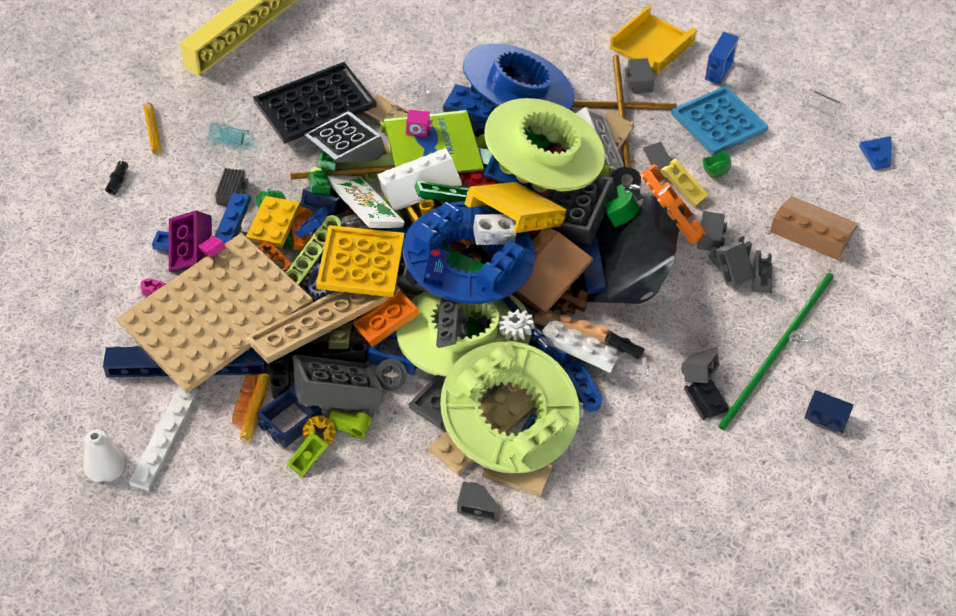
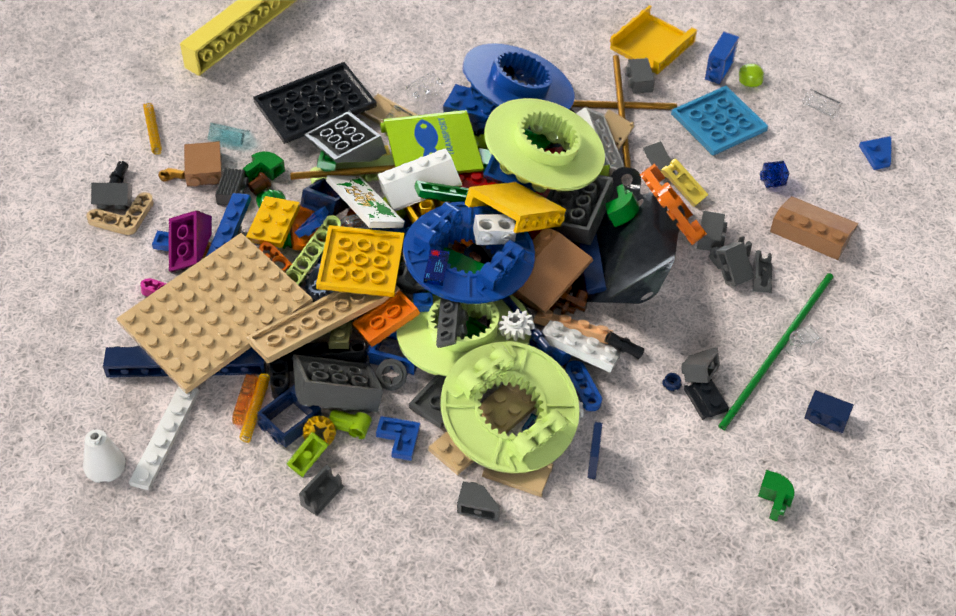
(111, 194): none -> dark grey brick
(123, 221): none -> tan beam
(171, 173): none -> pearl gold arm
(203, 163): none -> medium nougat brick
(212, 246): dark pink tile -> none
(259, 184): none -> reddish brown bush
(264, 162): none -> green brick
(319, 182): green plate -> none
(320, 490): none -> dark grey hinge
(403, 432): none -> blue plate
(418, 123): dark pink brick -> none
(423, 301): none -> blue plate
(595, 448): none -> dark blue tile
(634, 373): clear bracket -> none
(672, 377): none -> dark blue plate
(717, 164): green hair -> none
(751, 75): none -> lime hair
(774, 174): none -> clear blue brick
(779, 490): none -> green brick

